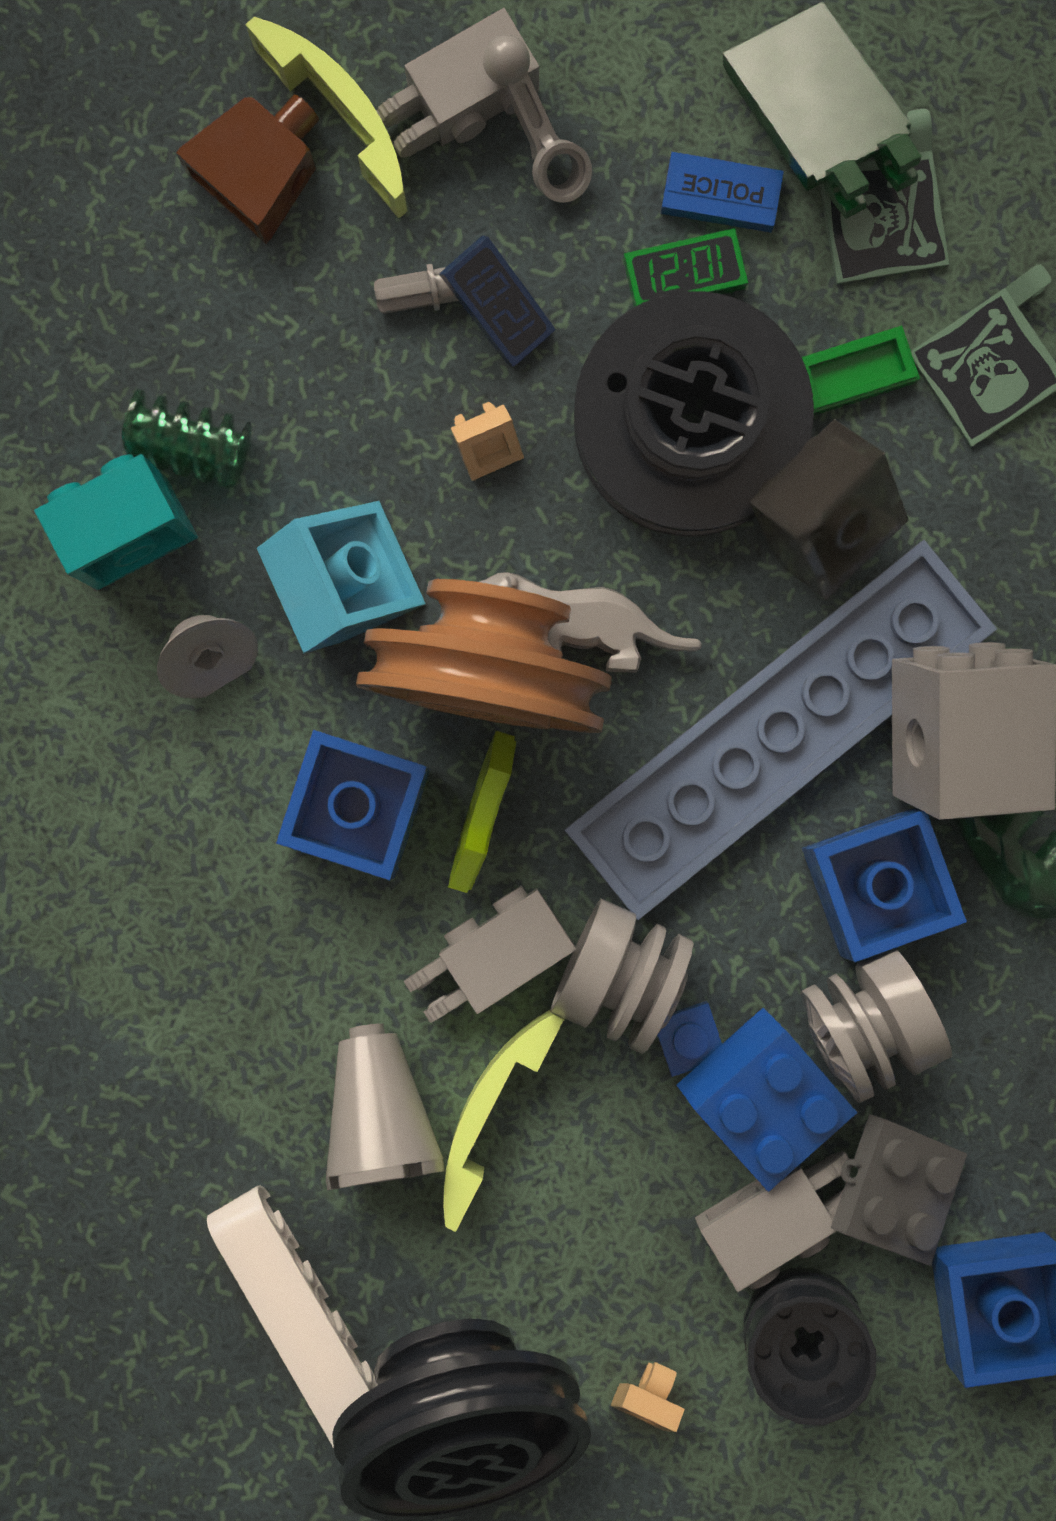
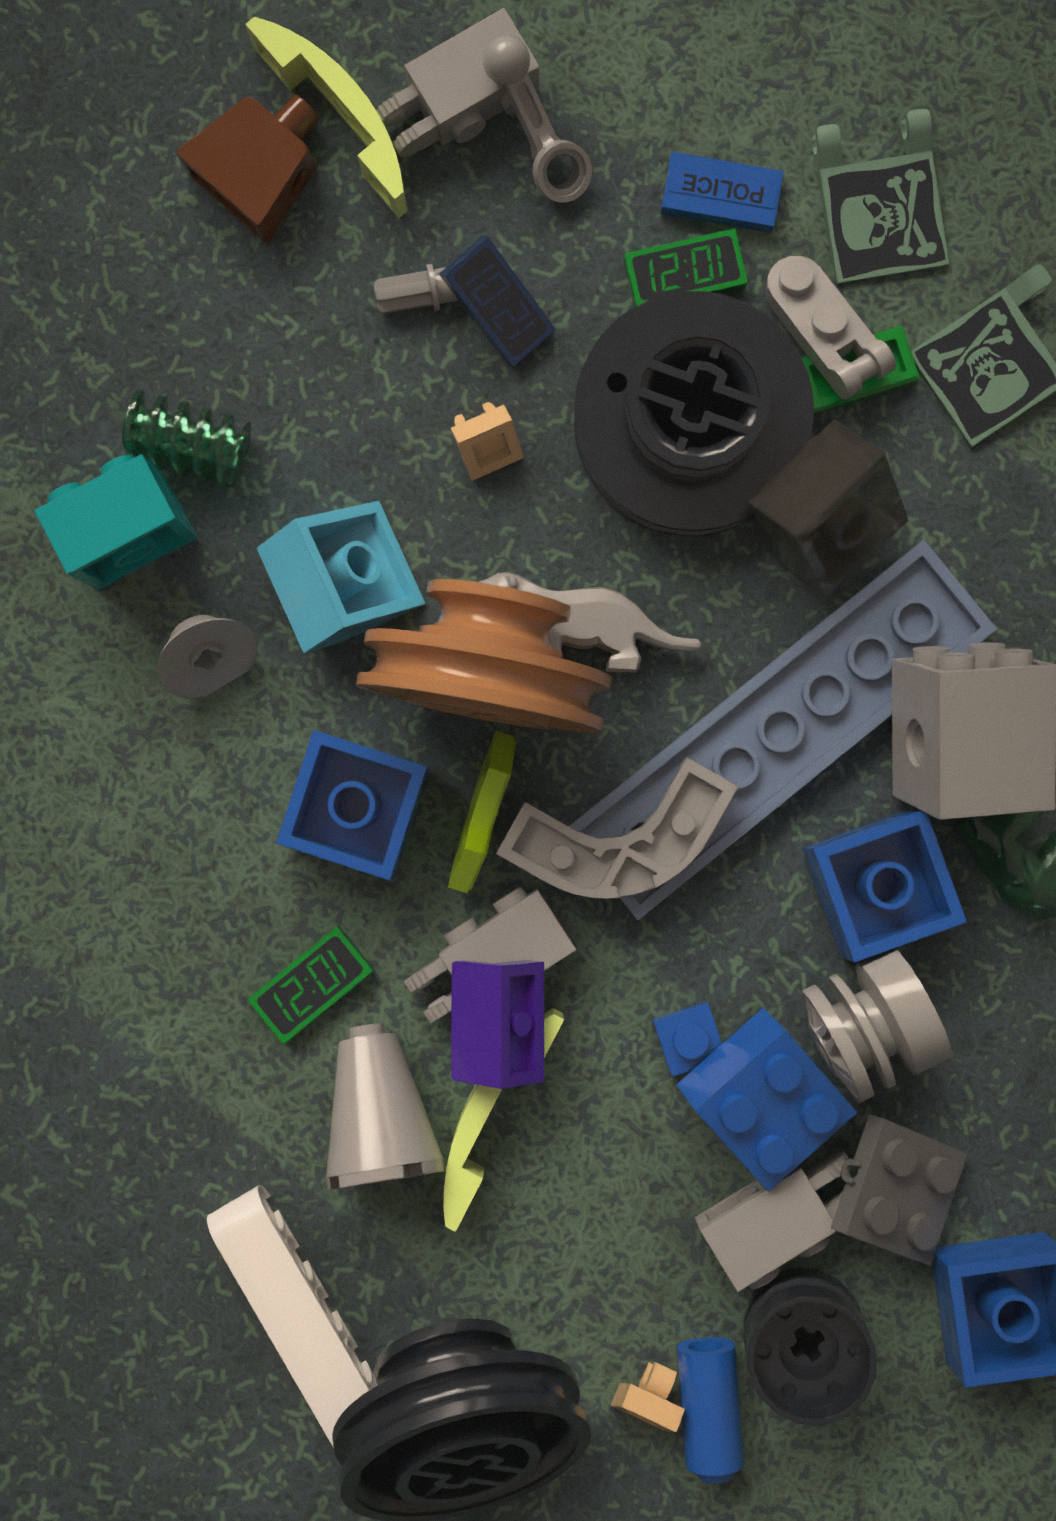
(310, 984): none -> tile
(497, 1023): none -> dark purple panel
(623, 976): light grey wheel -> none
(625, 863): none -> light grey plate
(711, 1408): none -> blue brick
(823, 107): tile -> none
(826, 325): none -> light grey plate

